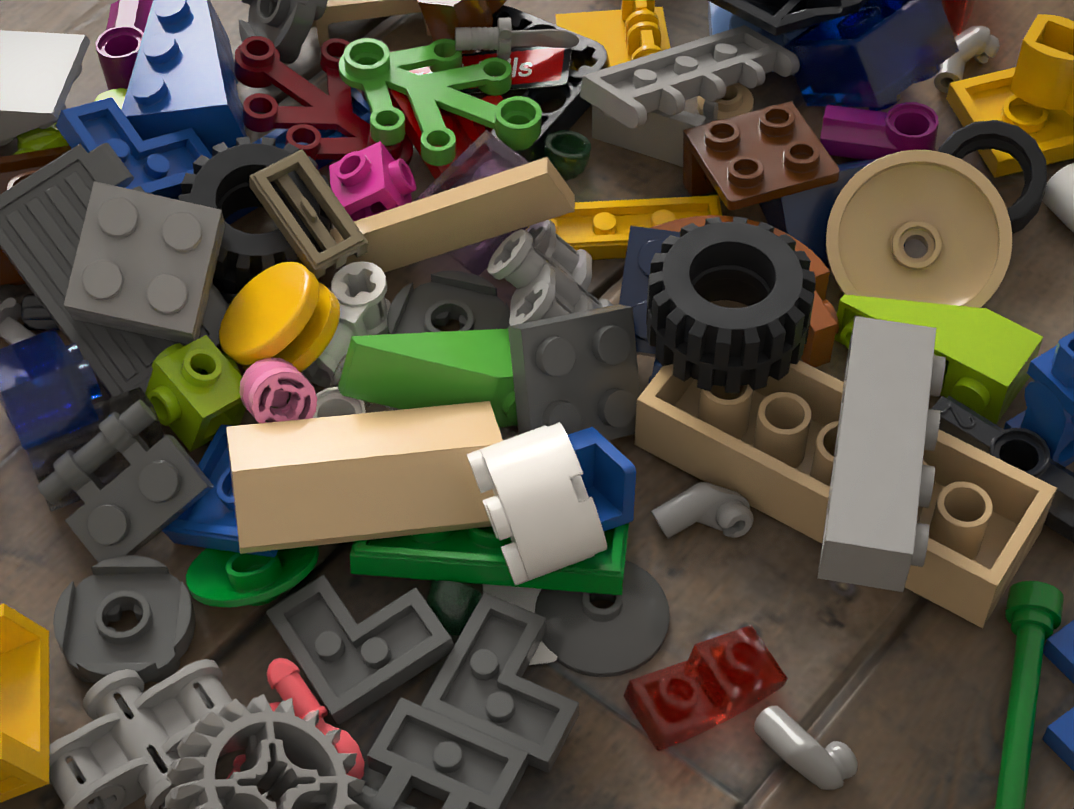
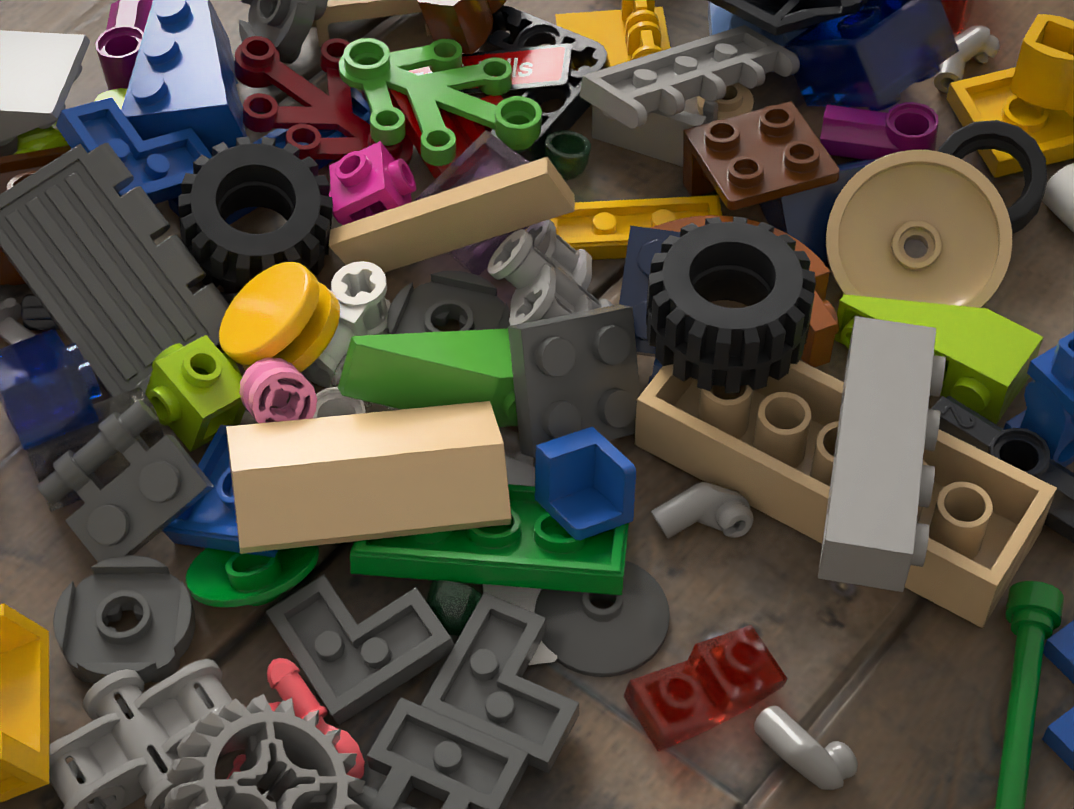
(145, 263): light grey brick -> none
(332, 253): dark tan tile -> none
(503, 38): light grey piece -> none
(538, 502): white brick -> none

